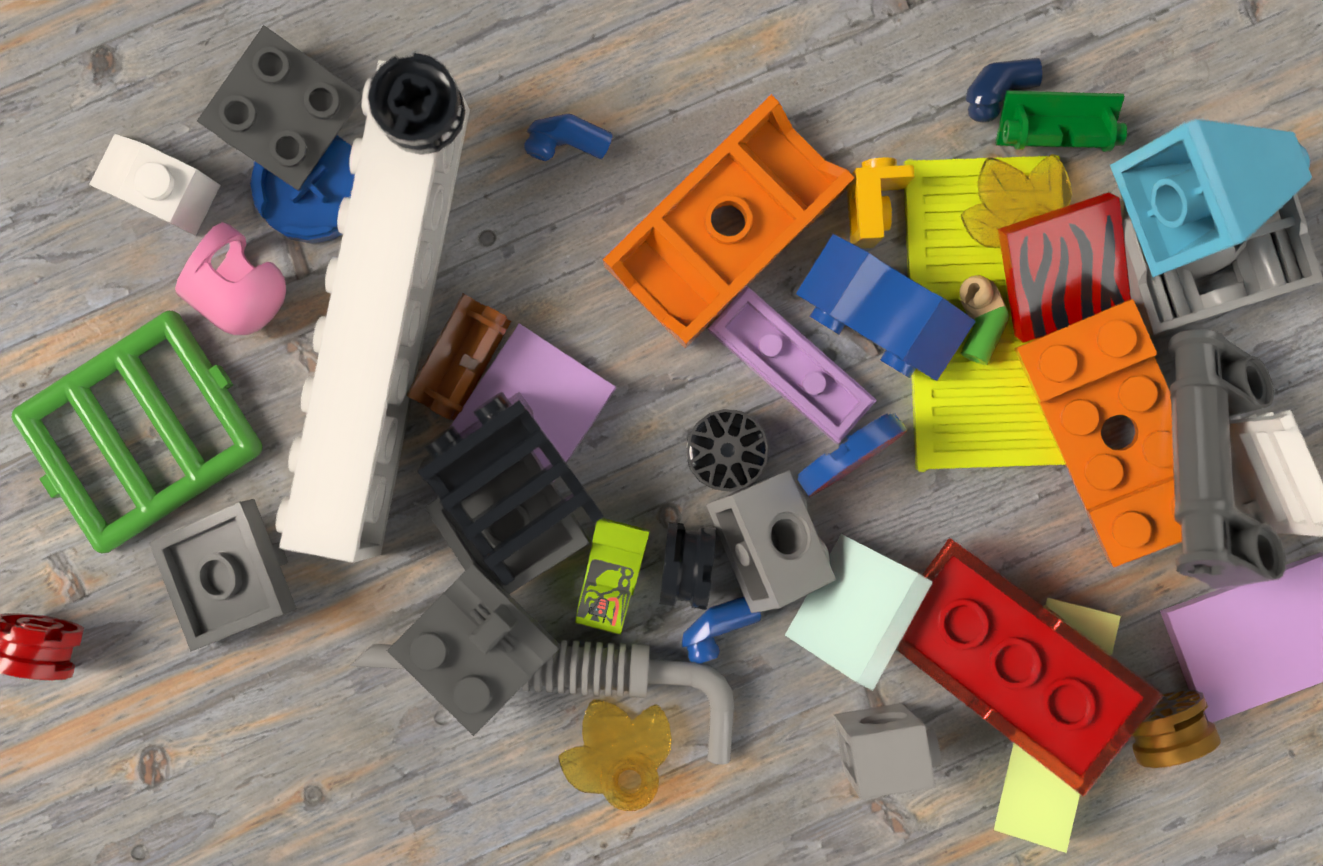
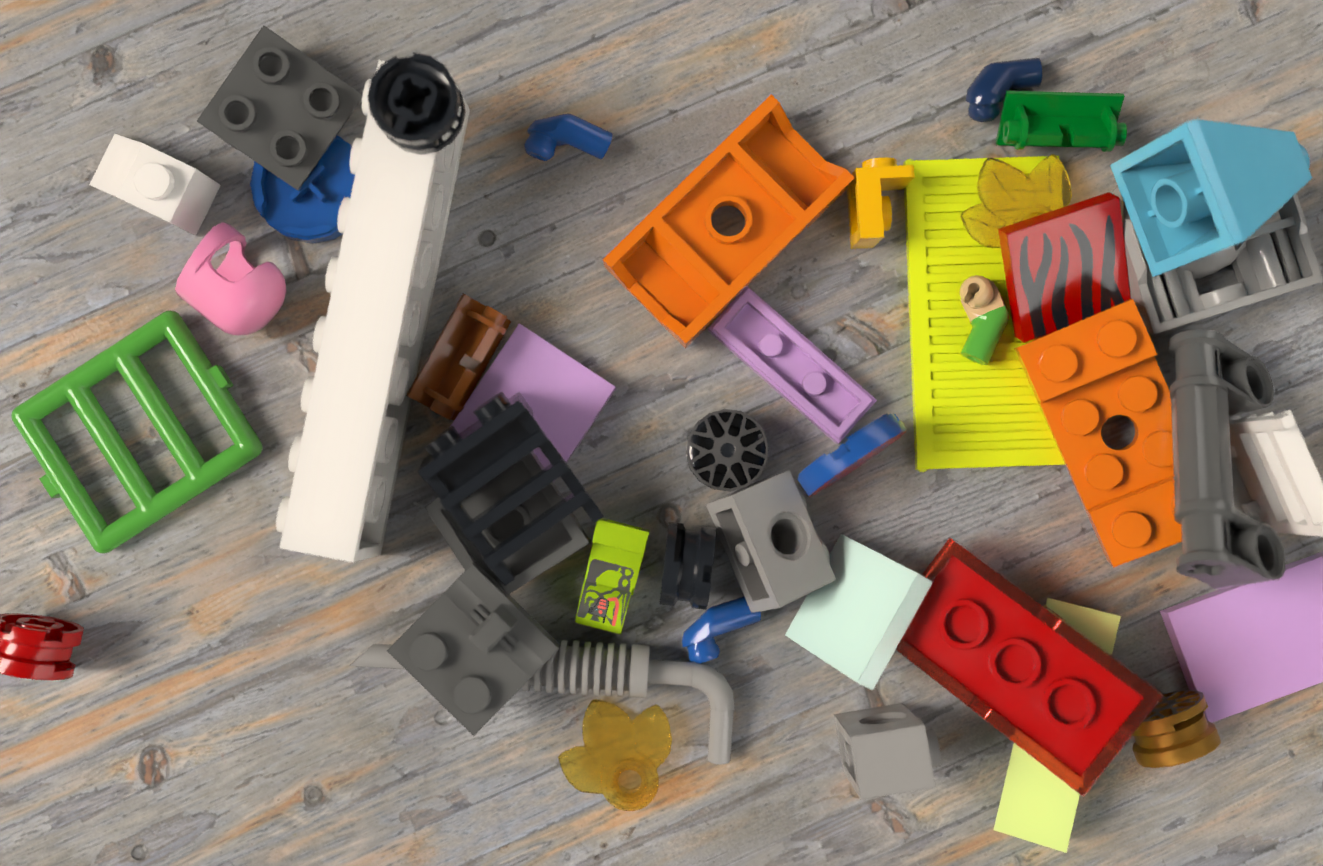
(223, 574): hinge -> none
(885, 307): blue brick -> none

